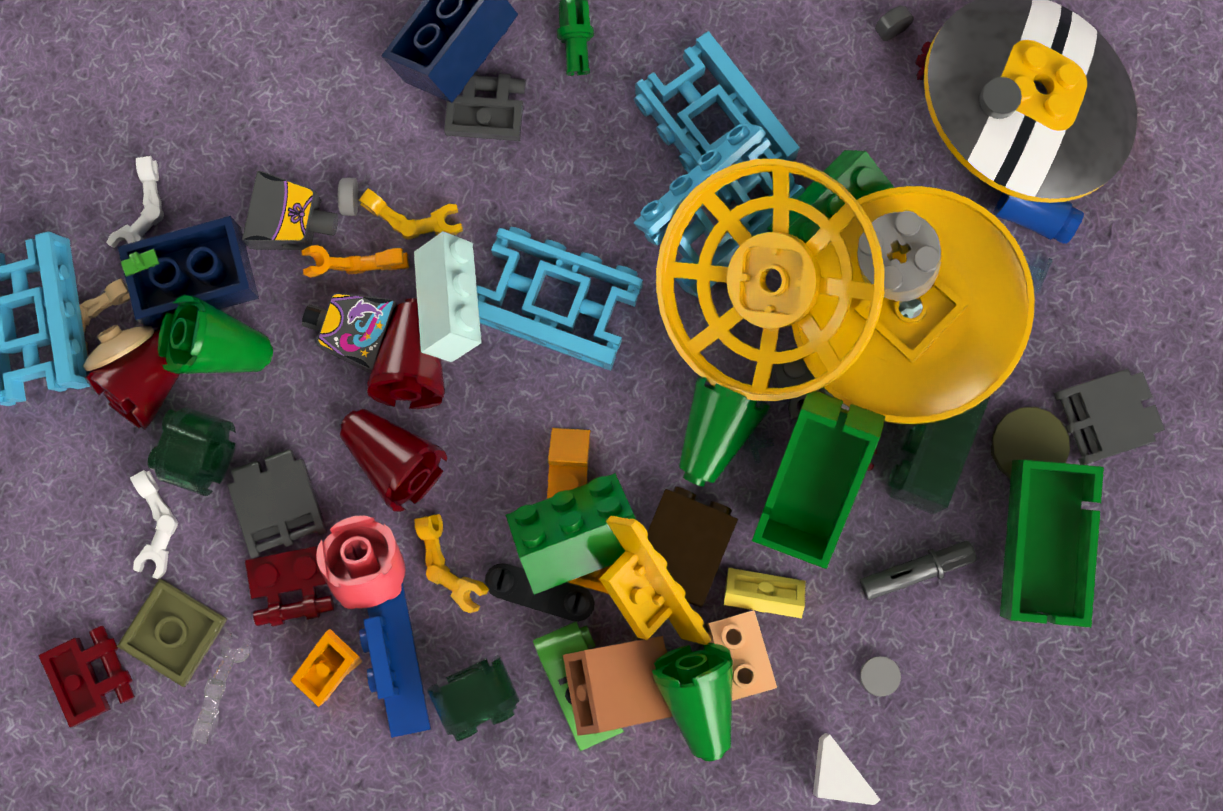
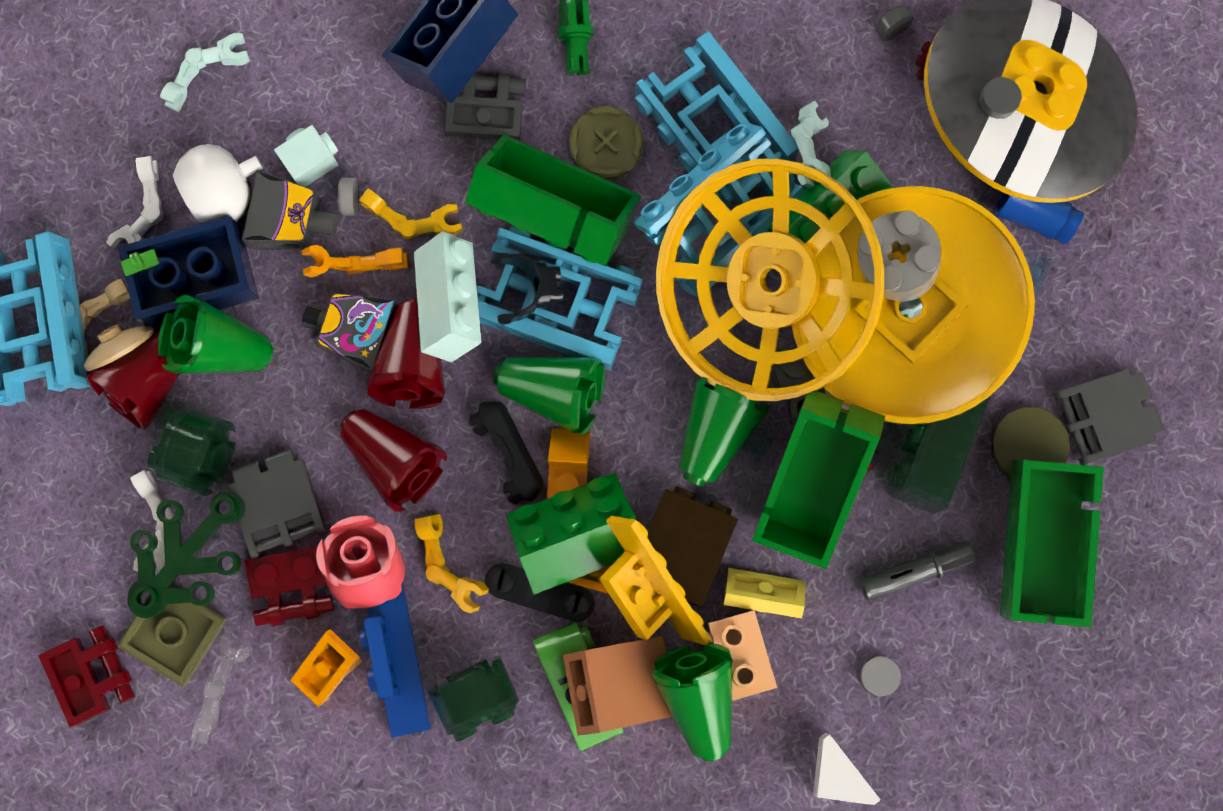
(180, 558): none -> dark green plant
(196, 58): none -> light aqua piece
(214, 182): none -> white piece
(307, 155): none -> light aqua brick
(496, 420): none -> black piece
(542, 279): none -> black helmet
(552, 199): none -> green piece
(554, 387): none -> green cone
(606, 142): none -> olive tile
(802, 135): none -> light aqua piece

